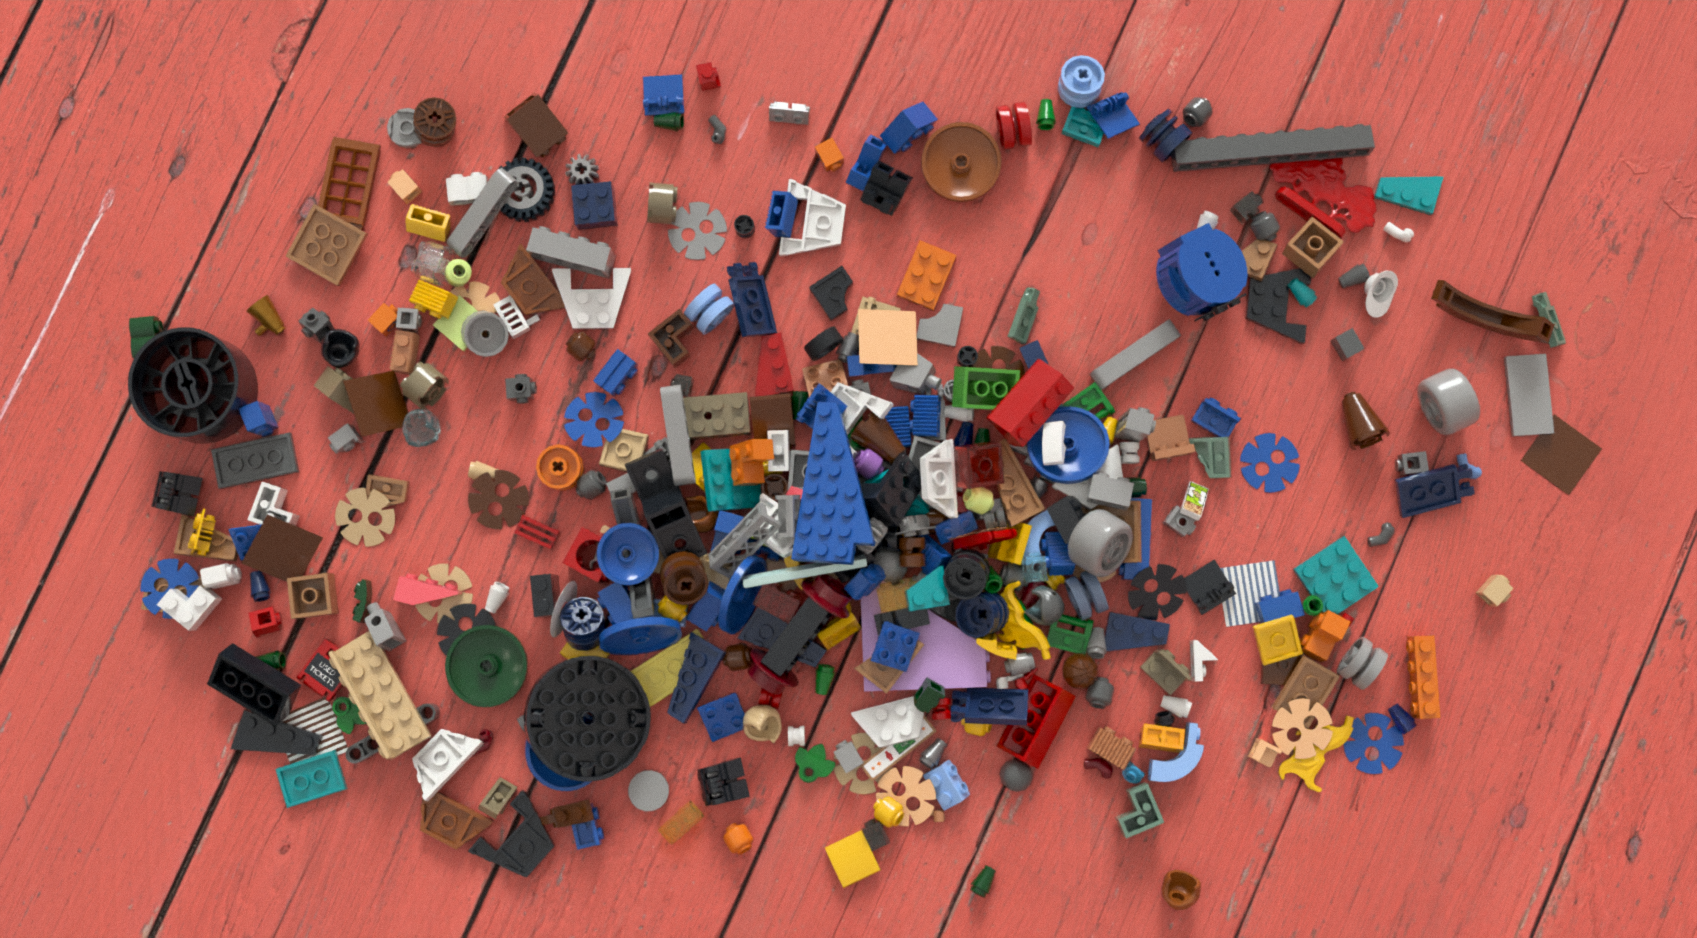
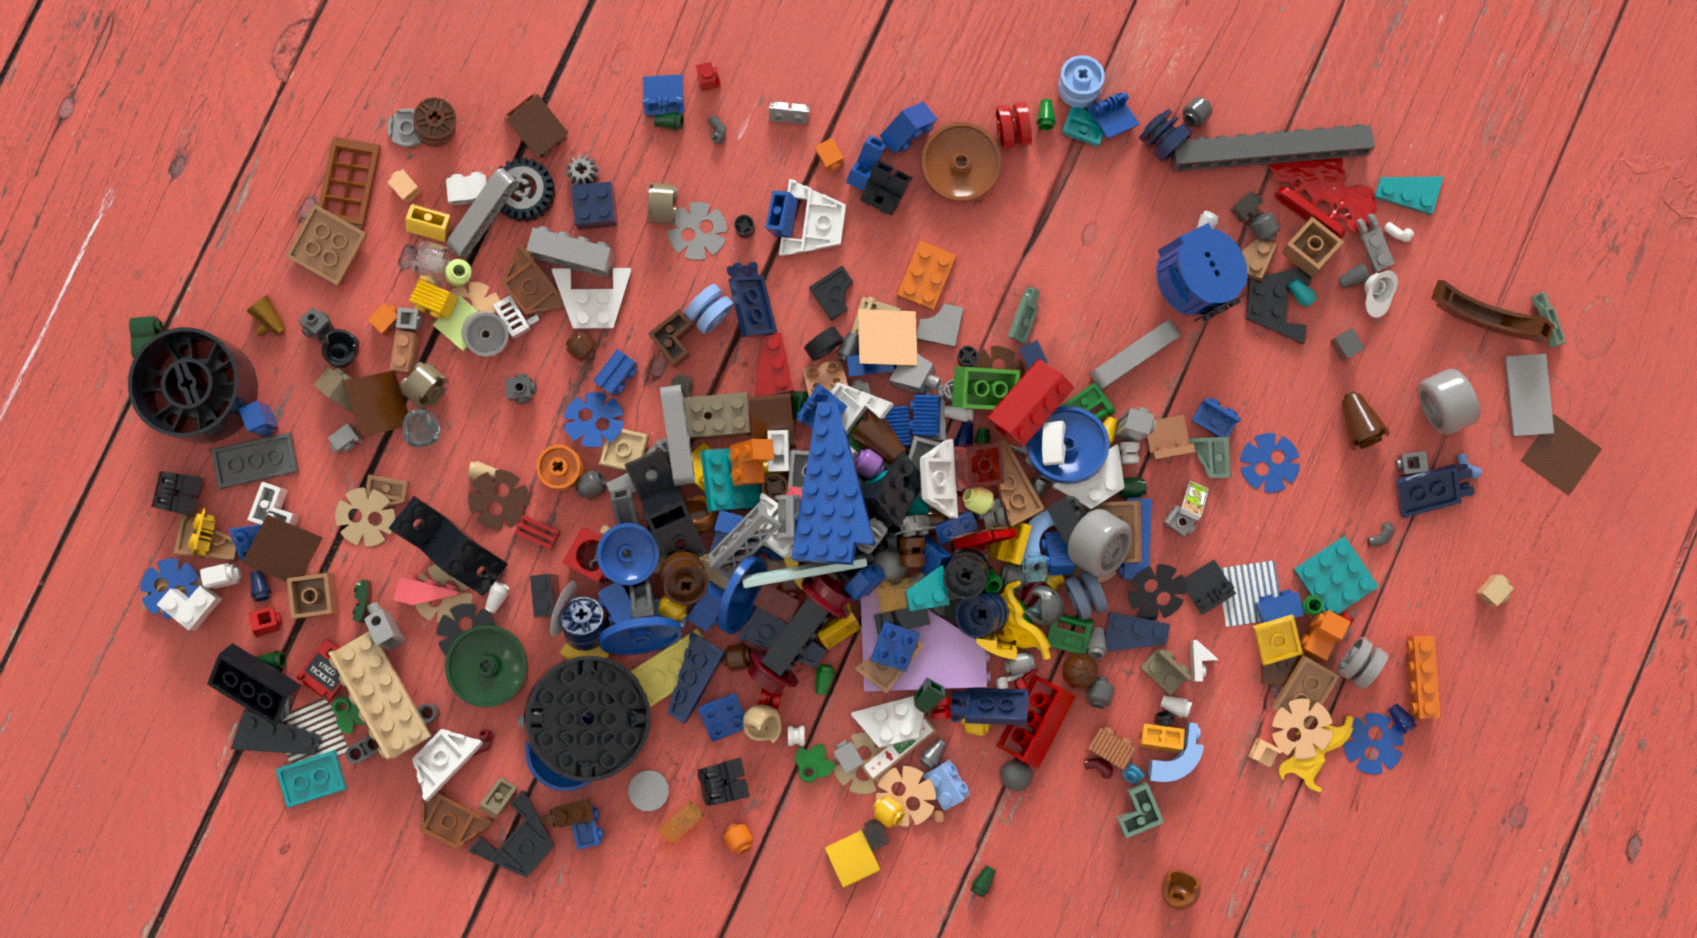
(448, 545): none -> black bracket
(1110, 491): light grey brick -> none
(1374, 244): none -> light grey hinge

